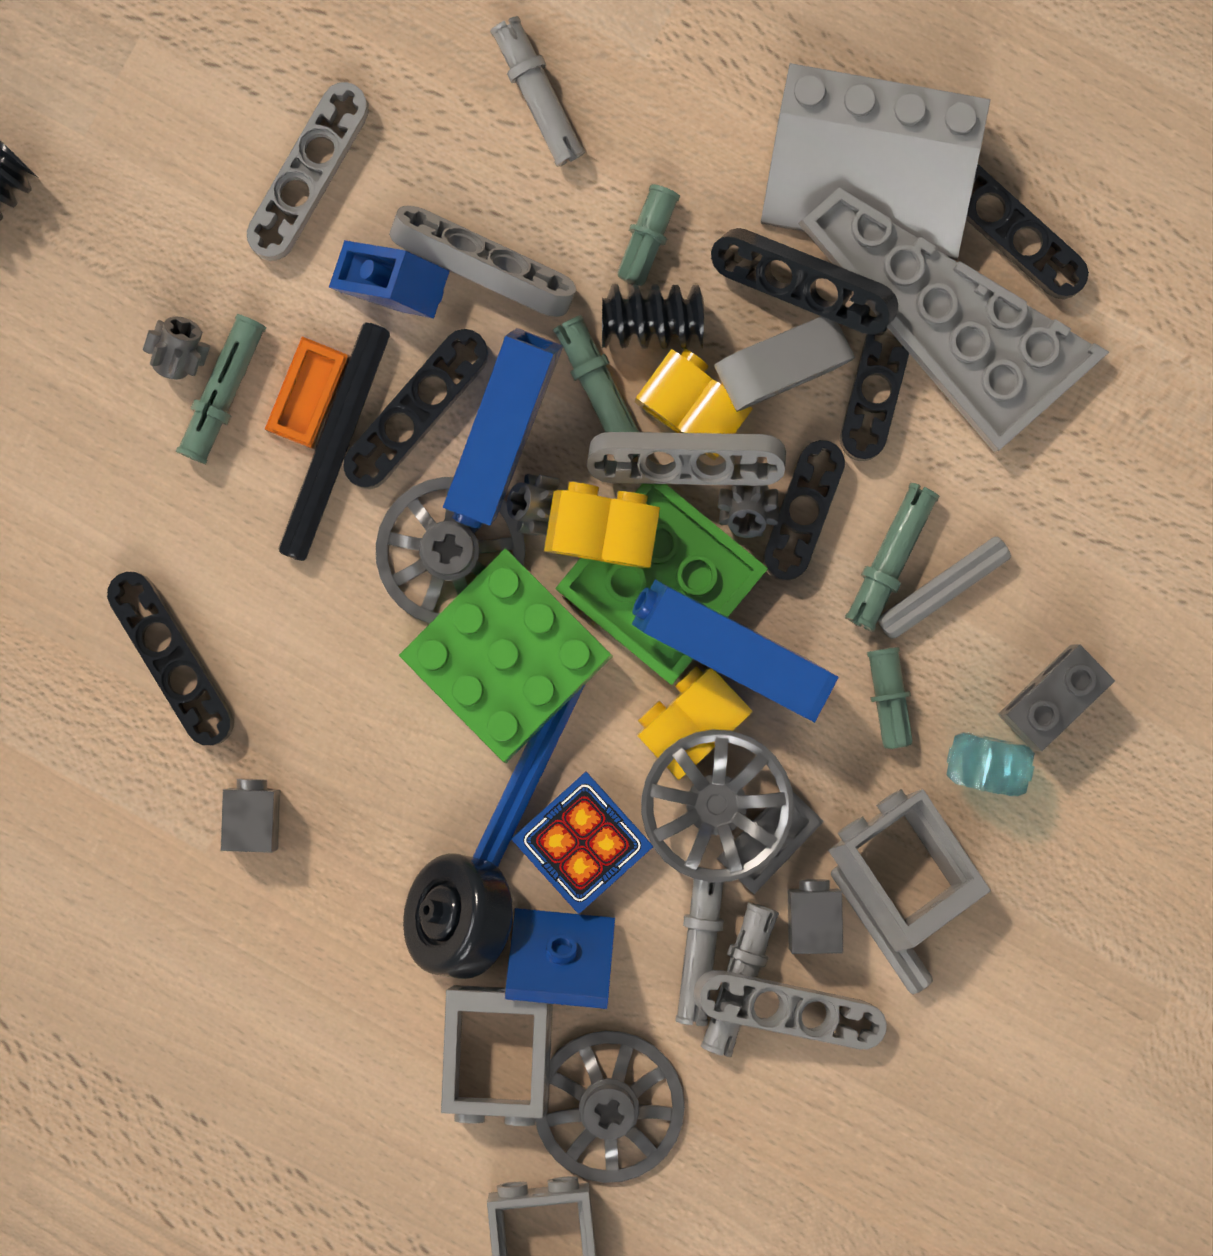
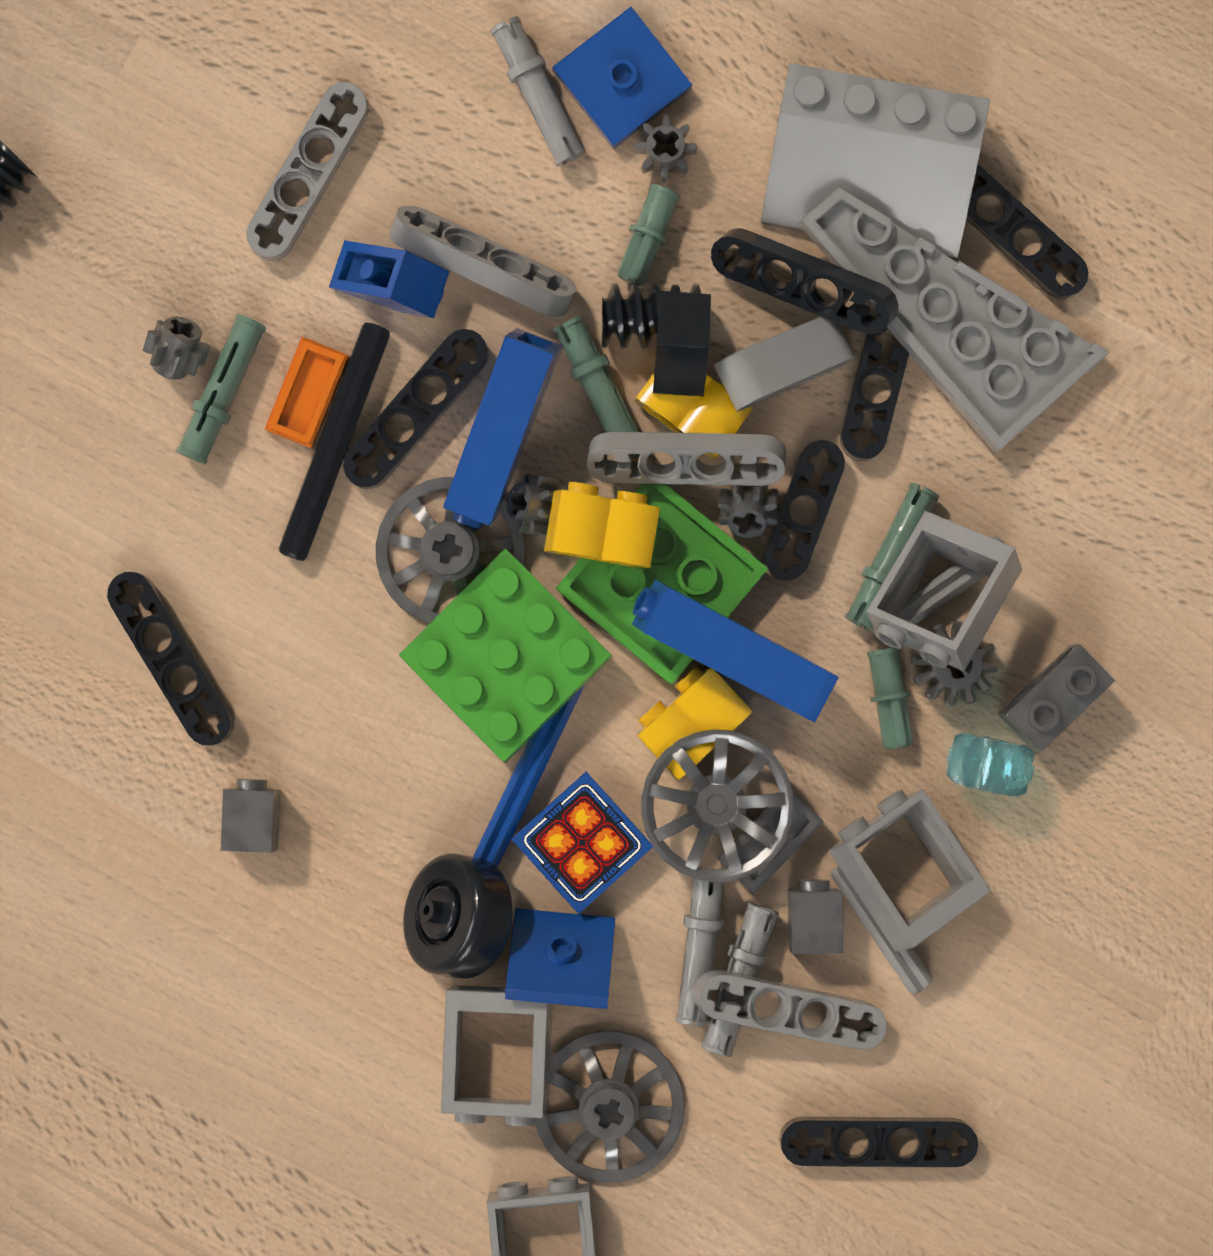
(622, 77): none -> blue plate
(665, 134): none -> flat silver gear
(682, 343): none -> black slope
(878, 1133): none -> black beam
(942, 676): none -> flat silver gear
(959, 545): none -> light grey window

